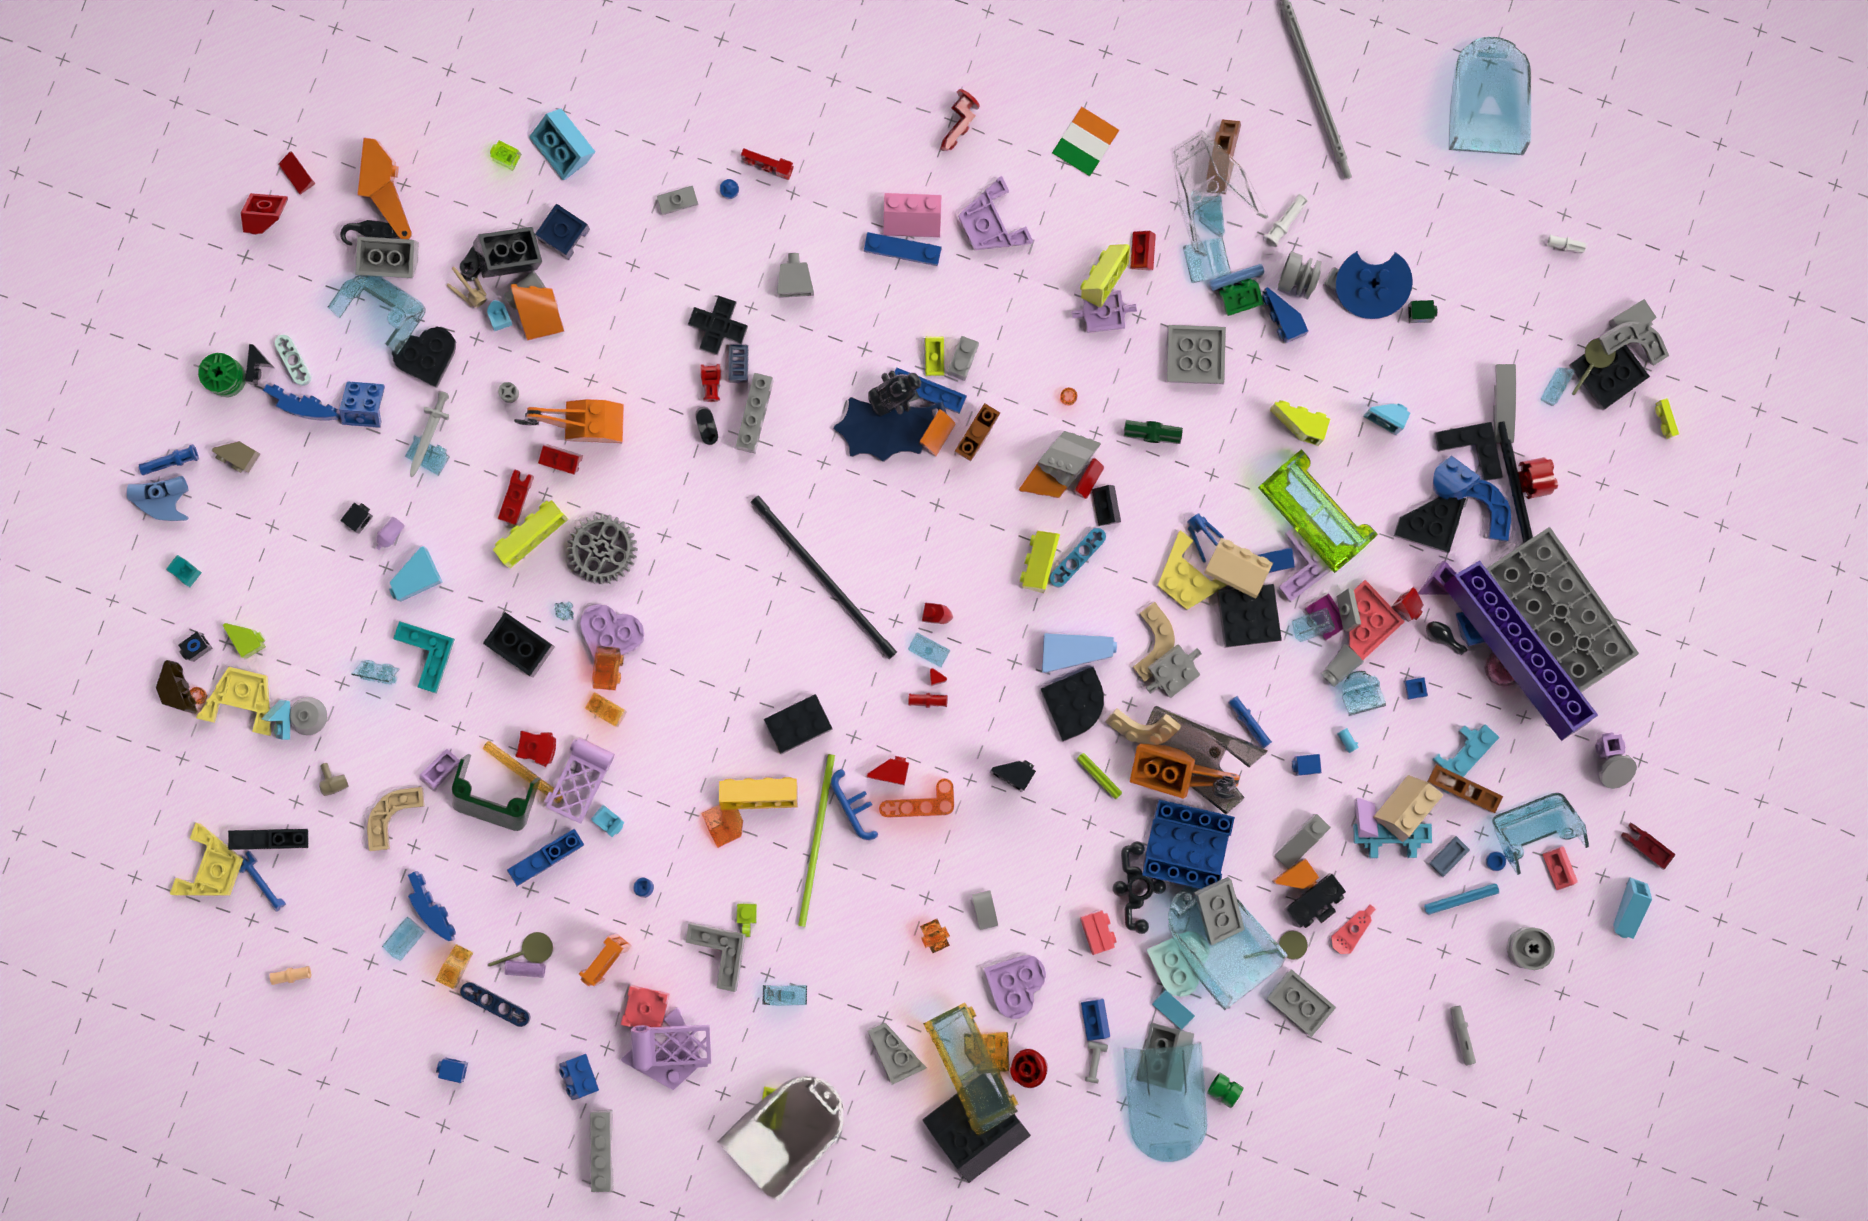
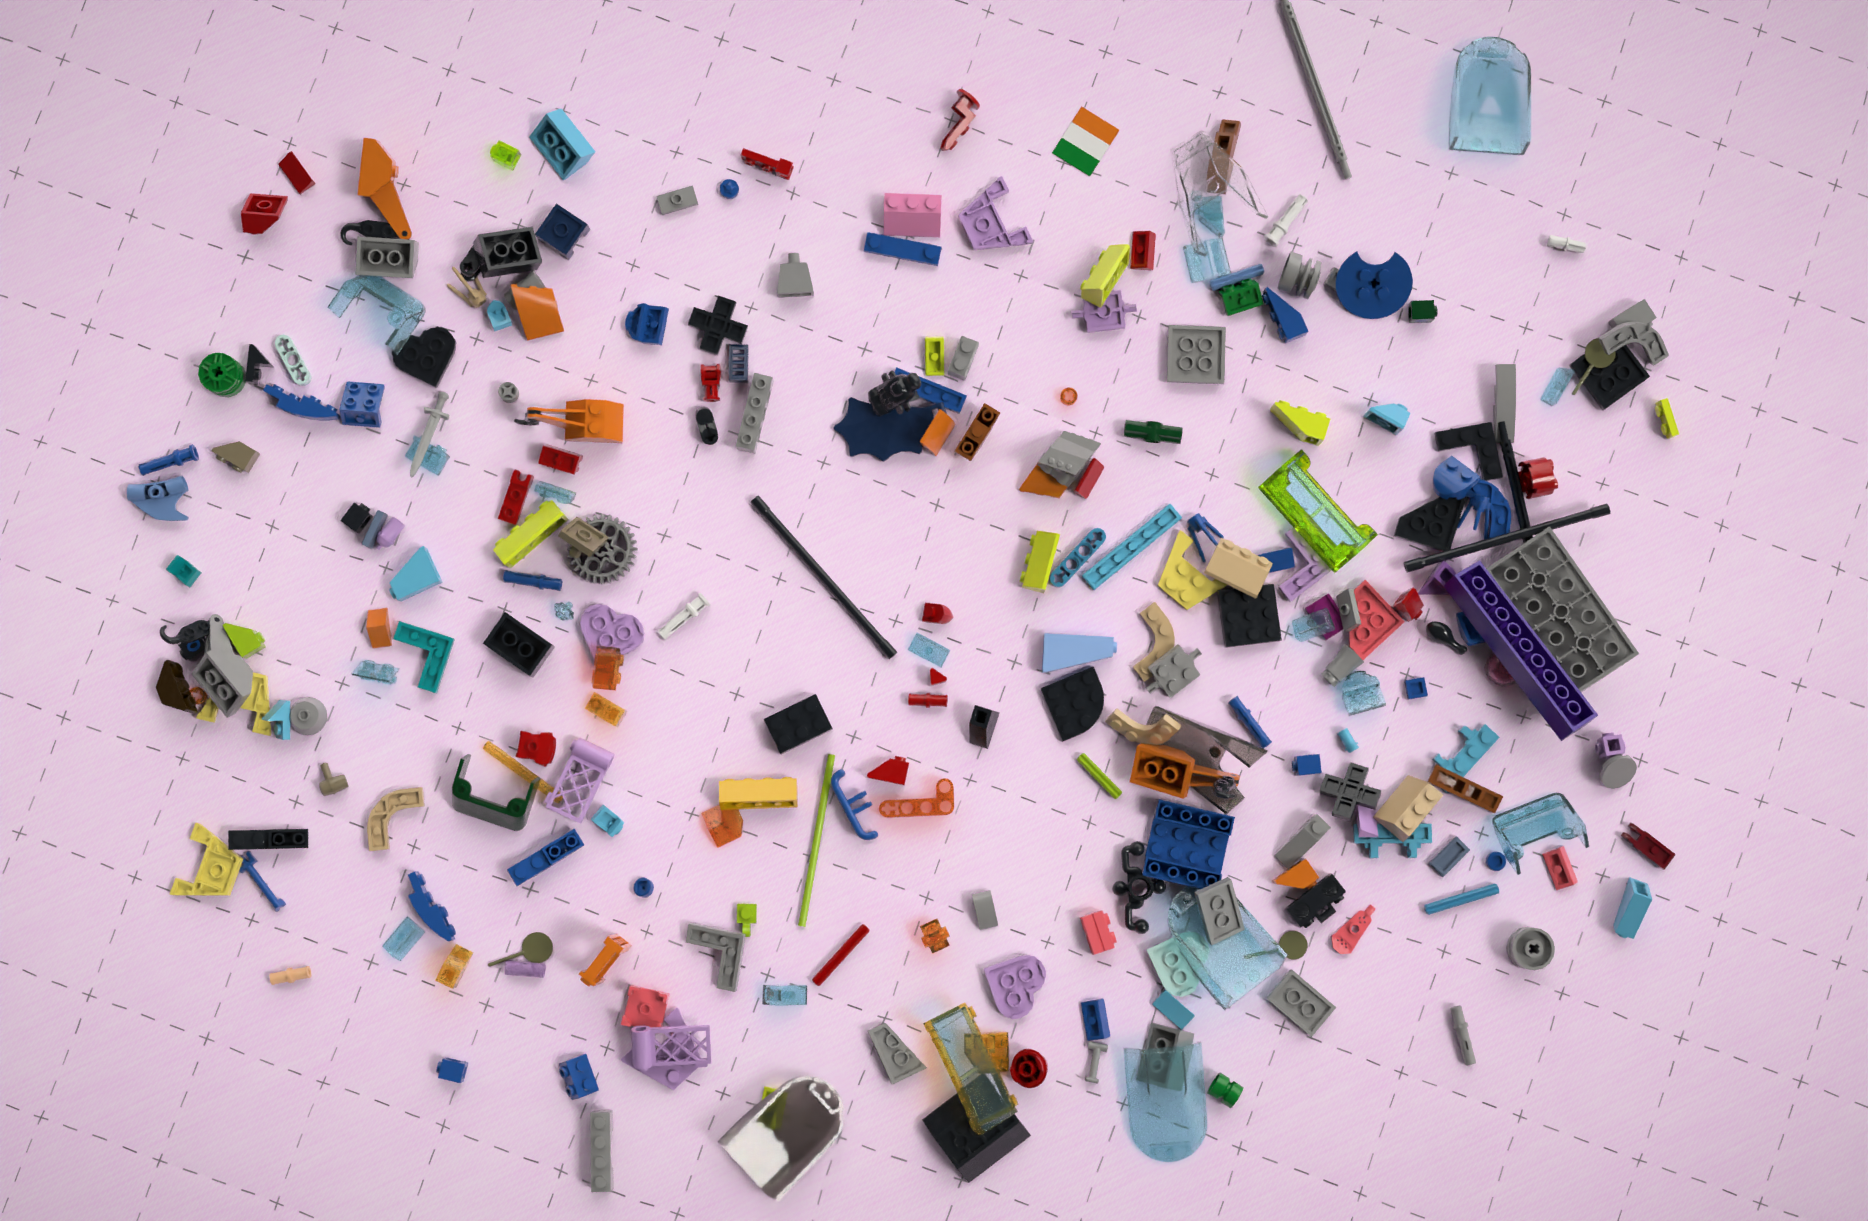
(220, 671): none -> light grey slope
(375, 526): none -> sand blue tile
(379, 628): none -> orange slope
(439, 769): lavender slope -> none
(496, 1002): dark blue beam -> none
(533, 580): none -> blue pin
(548, 490): none -> clear light blue plate
(582, 538): none -> dark tan tile
(647, 323): none -> blue slope
(691, 610): none -> white pin
(841, 954): none -> red axle
(982, 726): none -> black slope
(1015, 774): black slope -> none
(1106, 505): black slope -> none
(1131, 546): none -> medium azure tile
(1350, 791): none -> black plate
(1479, 504): none -> blue plant
(1592, 513): none -> black piece

